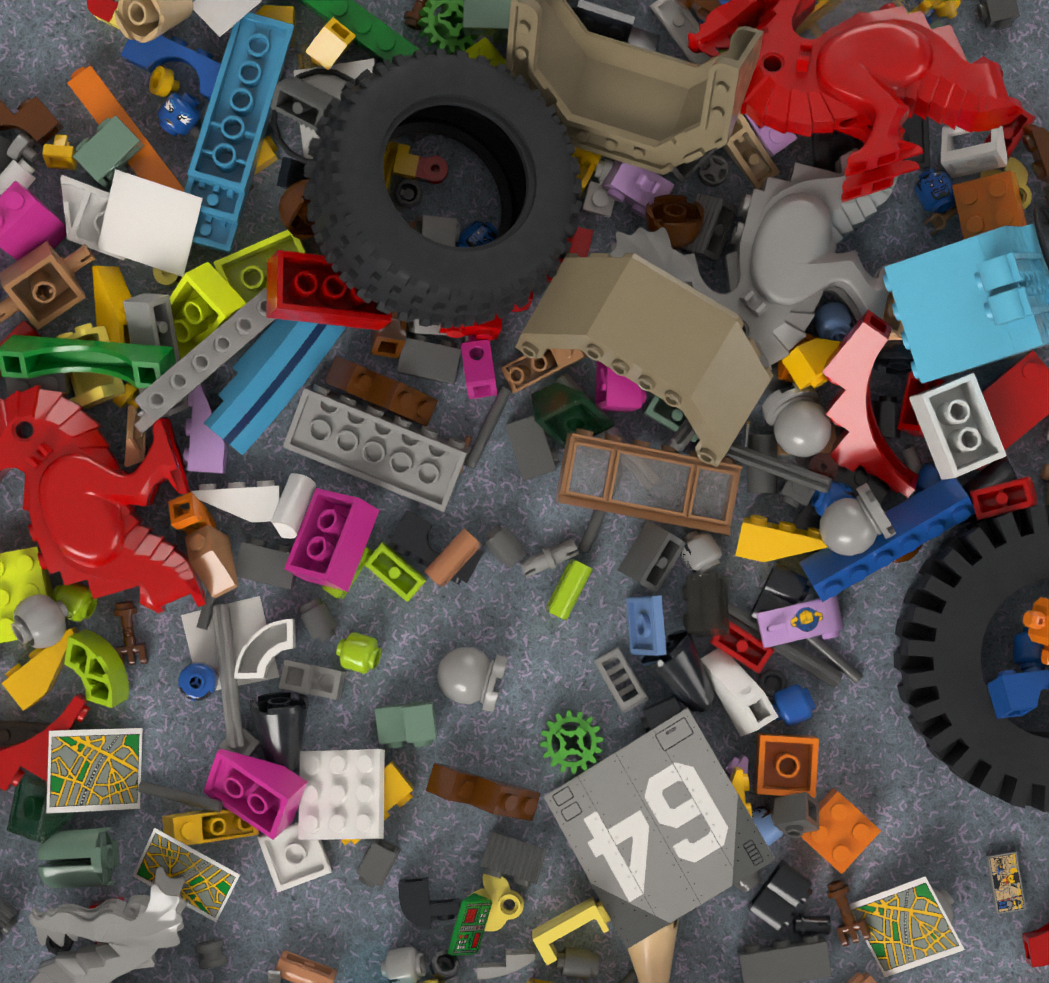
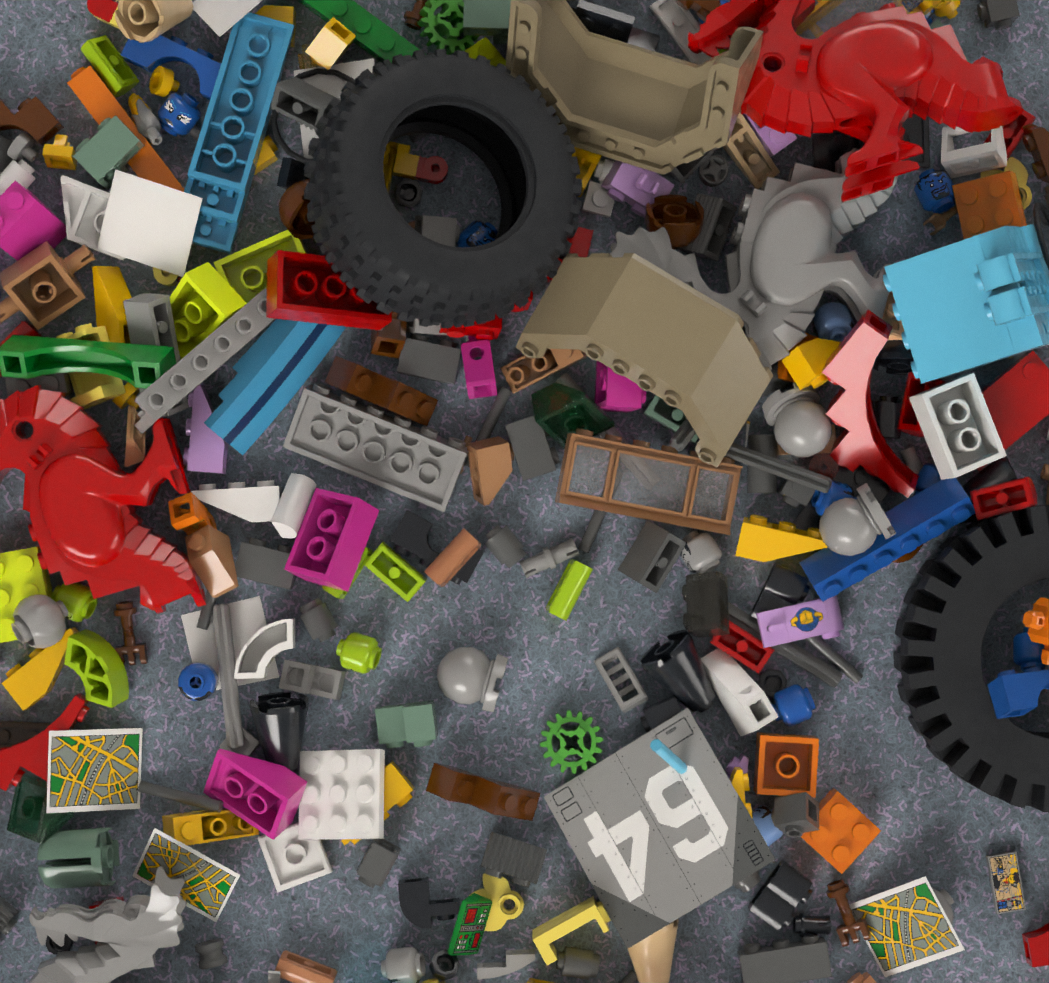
(109, 65): none -> lime brick
(145, 120): none -> light grey piece
(489, 467): none -> medium nougat slope
(646, 625): medium blue tile -> none
(668, 756): none -> medium azure bar

